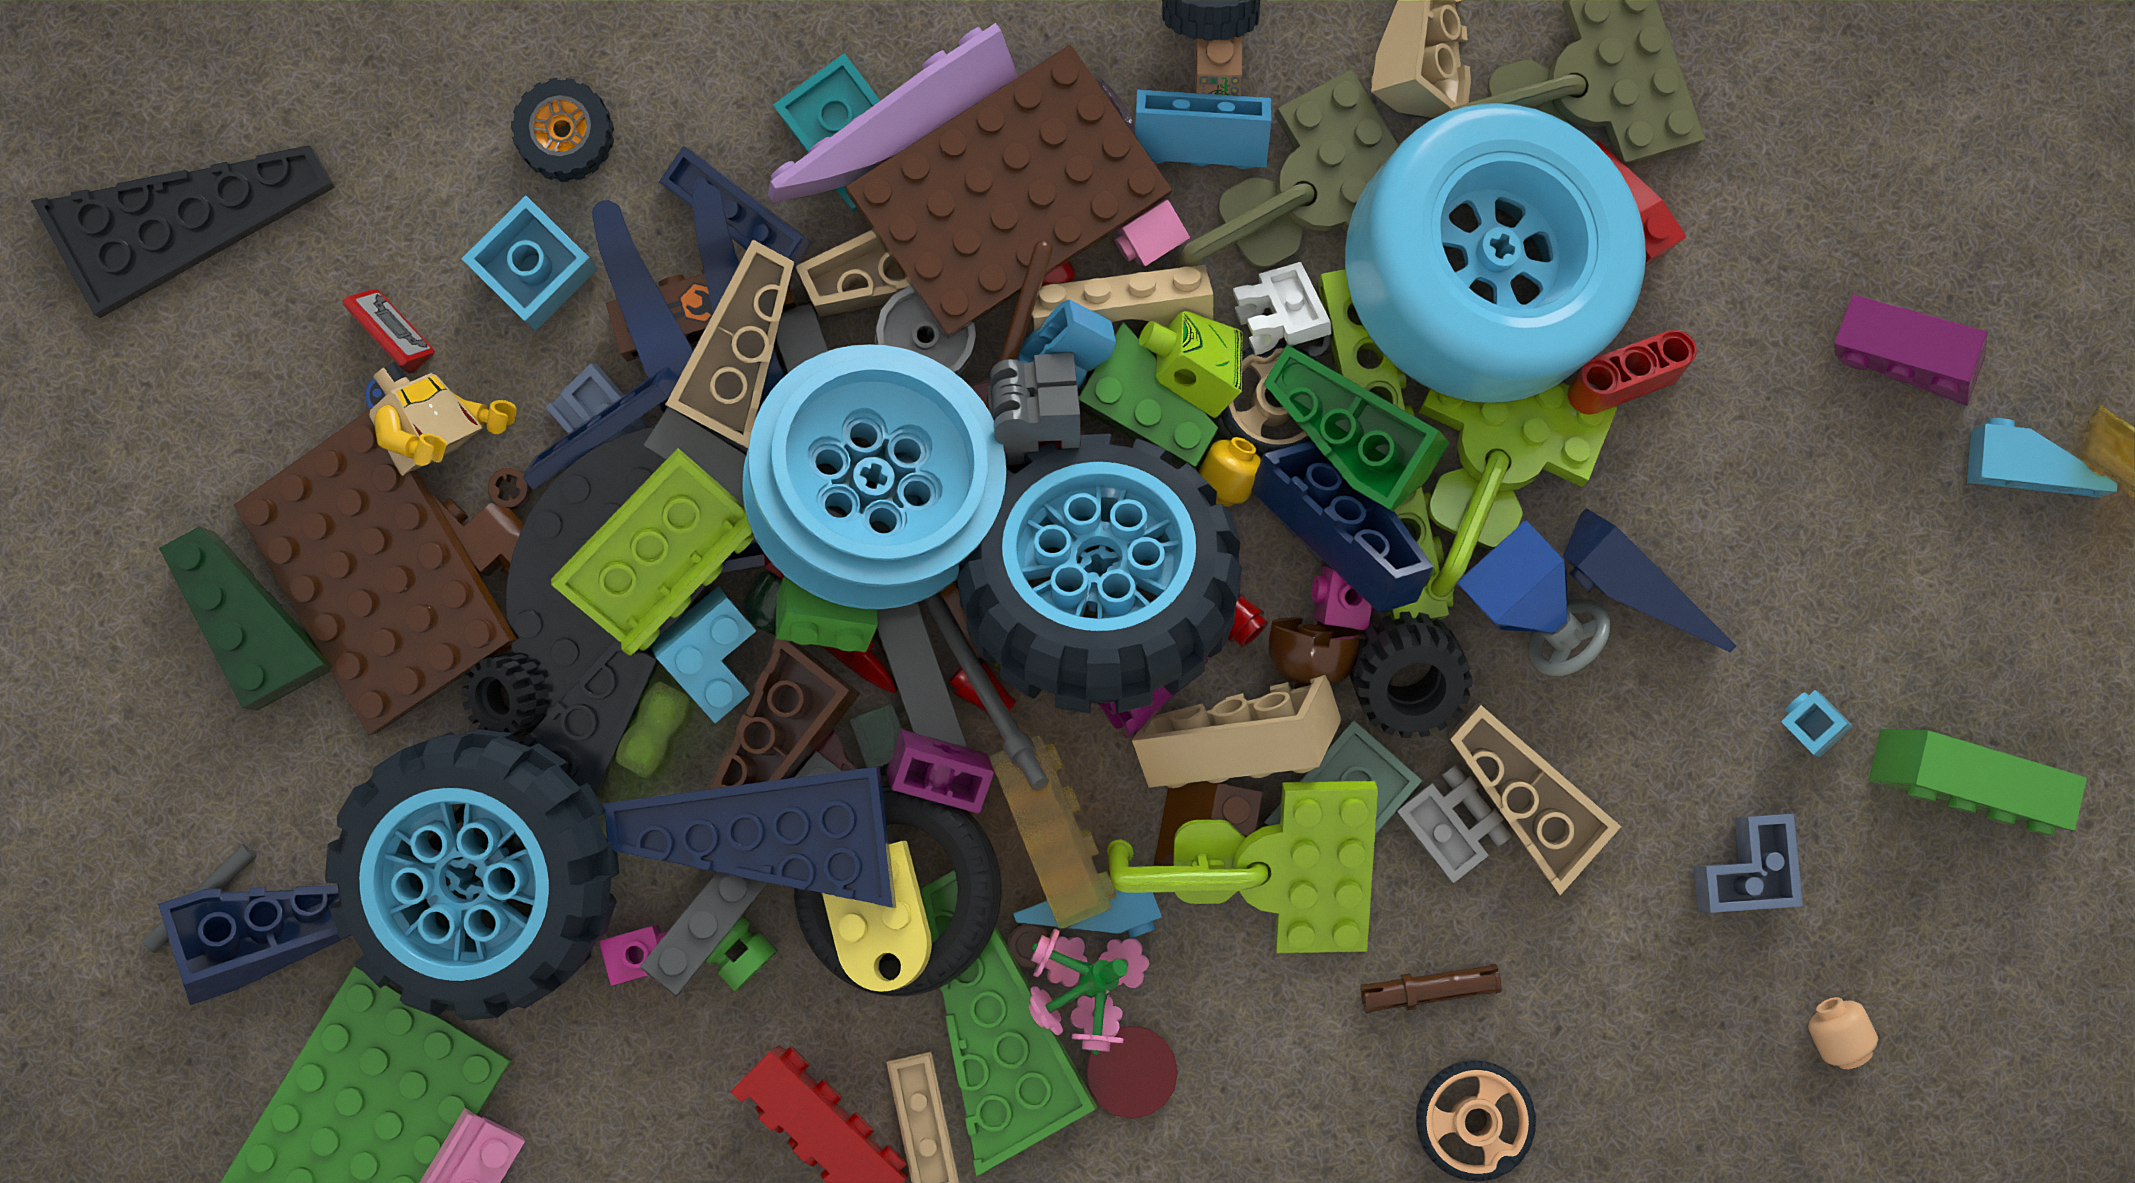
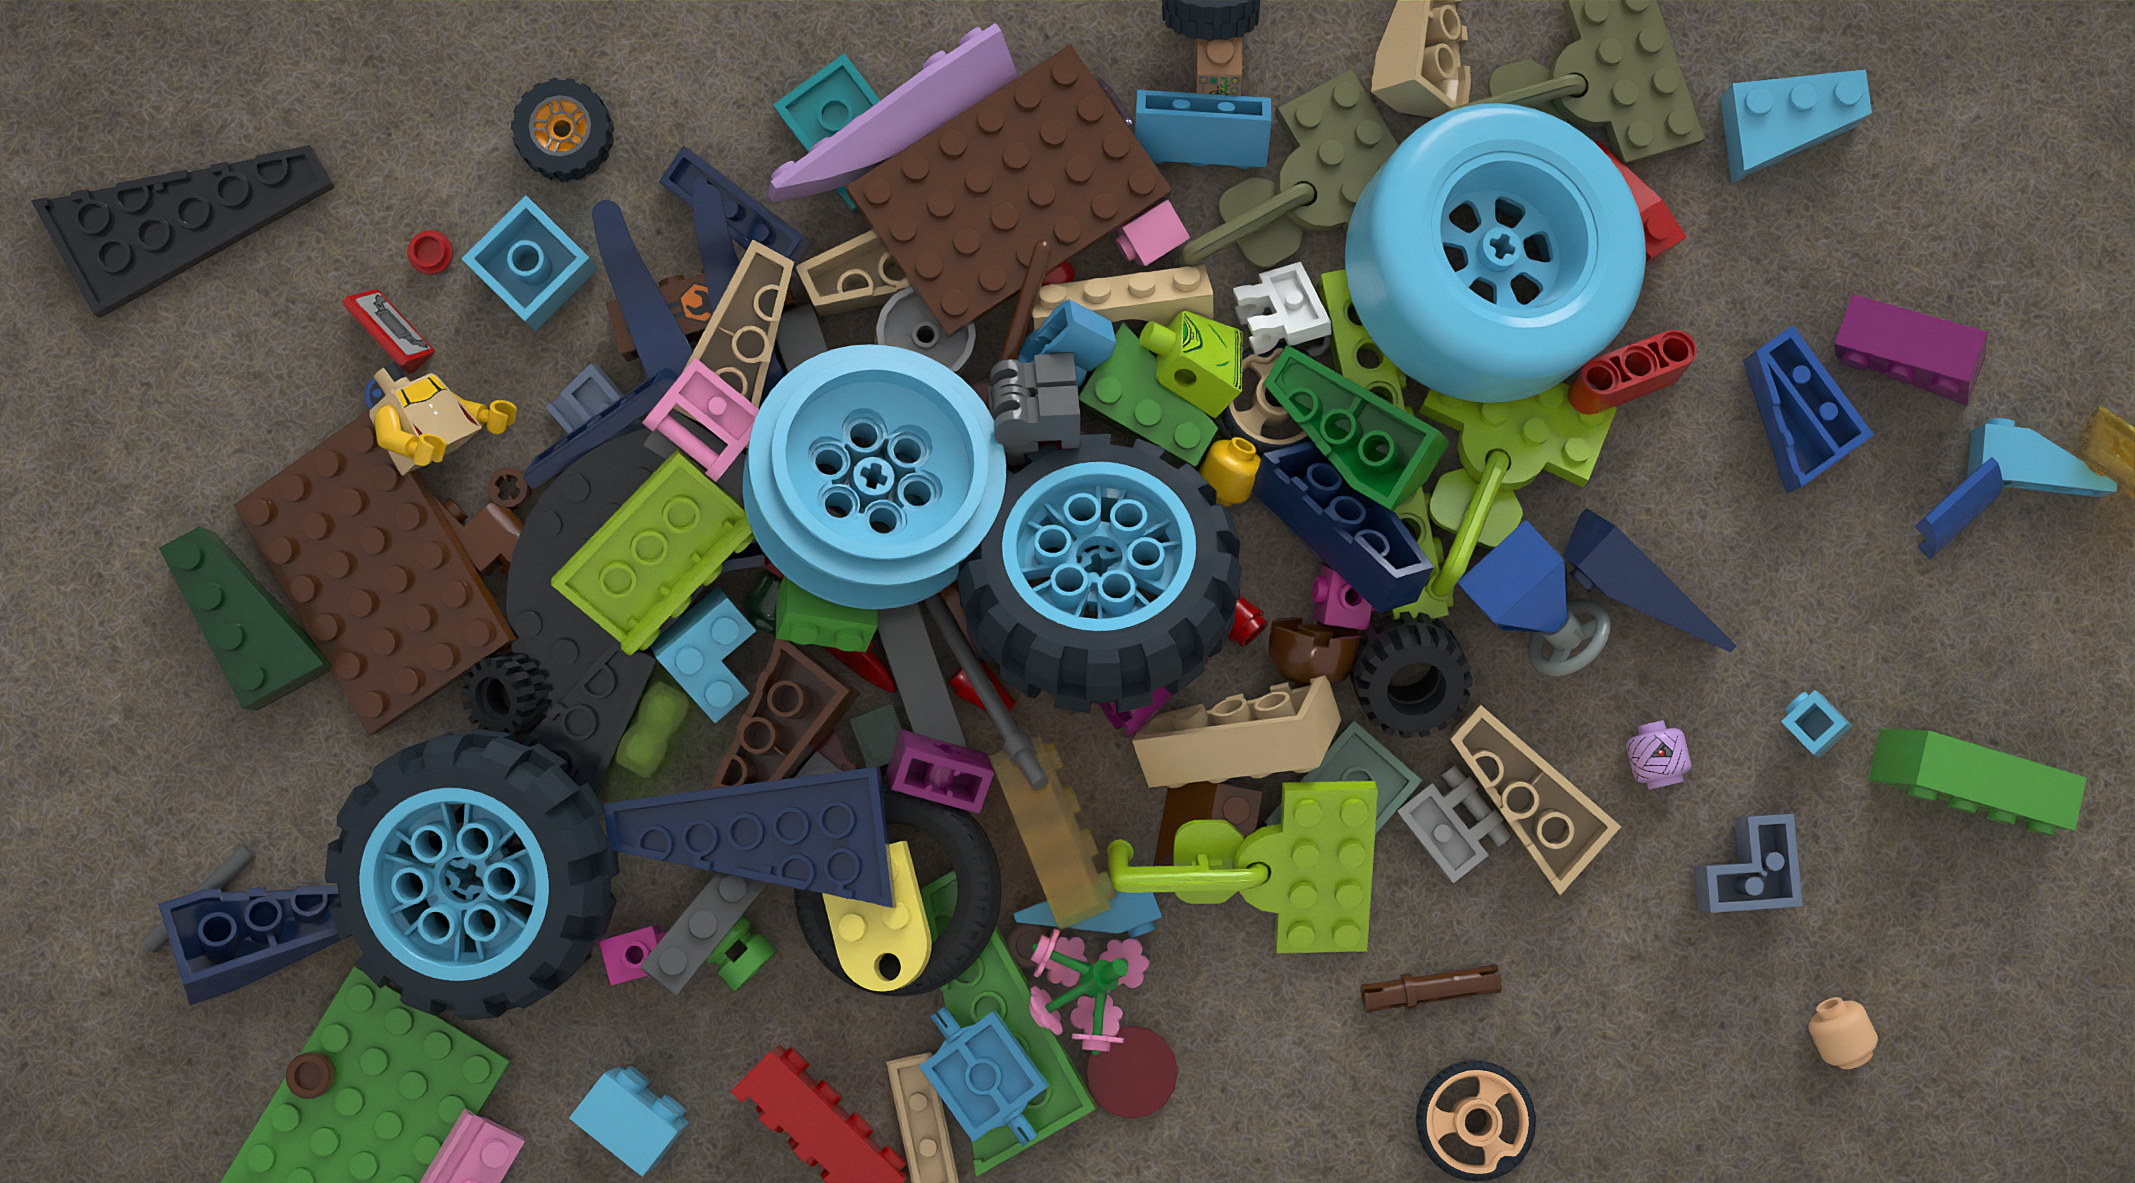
(310, 1075): none -> reddish brown tile
(430, 252): none -> red plate
(631, 1118): none -> medium azure brick
(712, 404): none -> bright pink plate
(984, 1076): none -> dark azure plate
(1658, 755): none -> lavender head
(1790, 114): none -> medium azure wedge
(1802, 409): none -> blue wedge
(1960, 507): none -> blue slope

